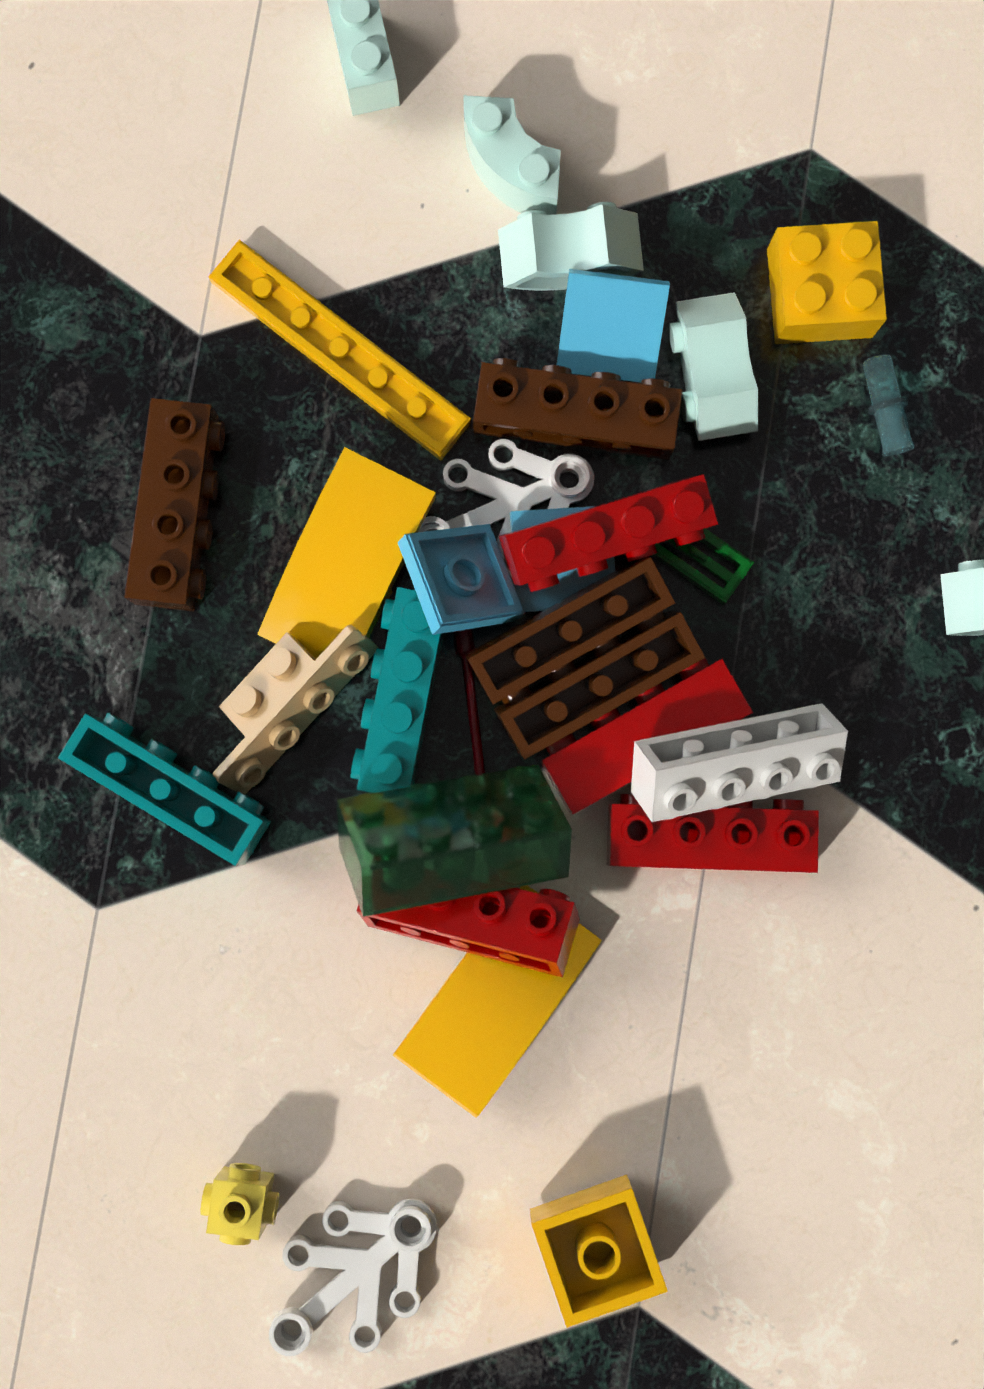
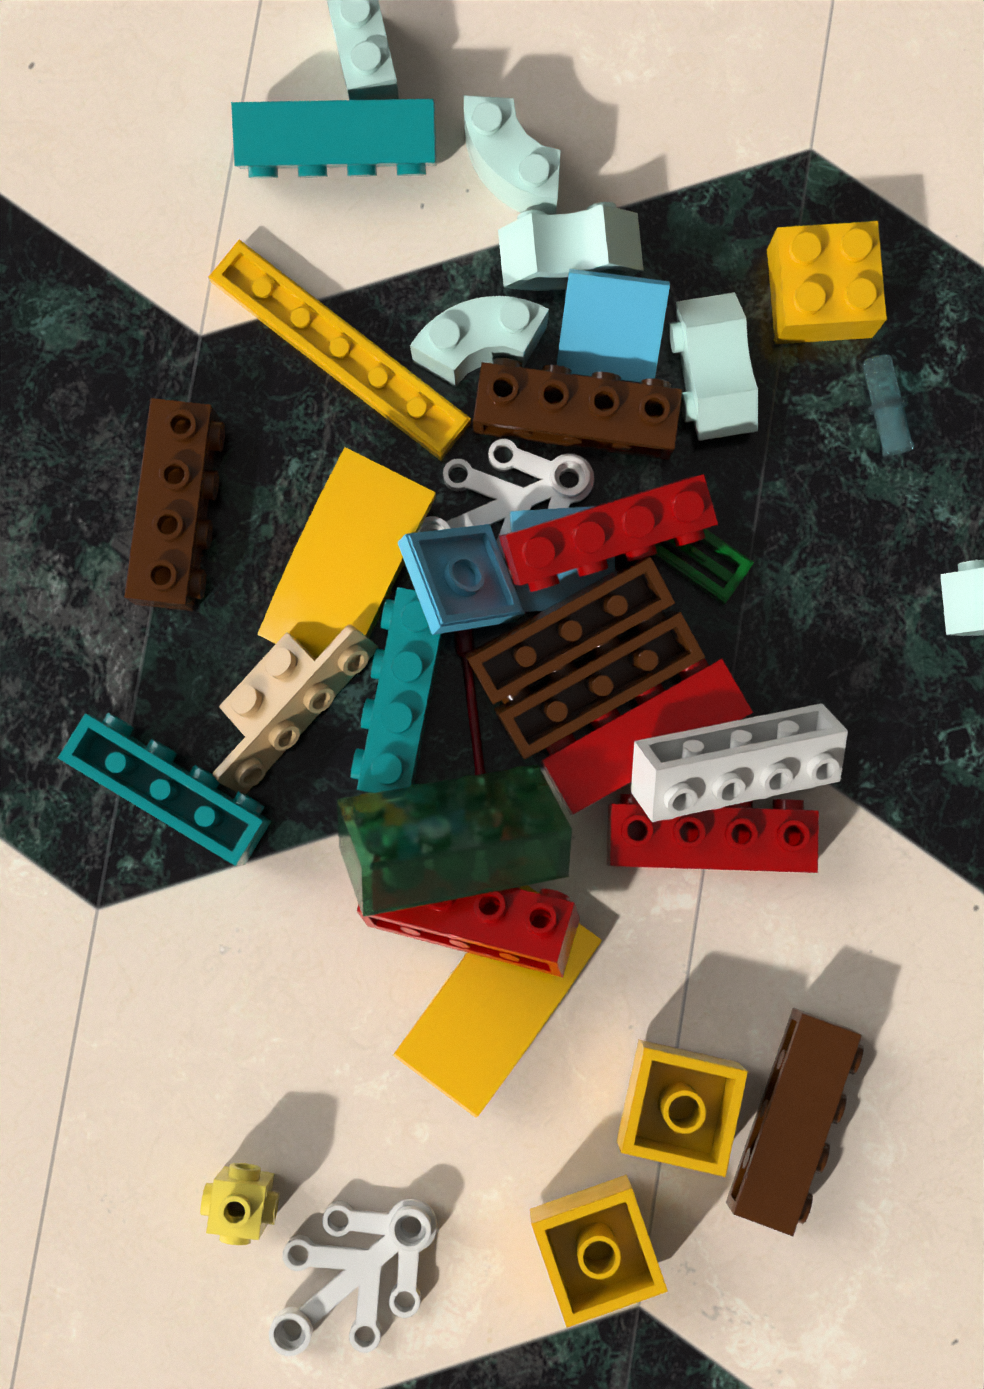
(334, 136): none -> teal brick
(479, 333): none -> light aqua brick
(681, 1108): none -> yellow brick
(794, 1122): none -> reddish brown brick

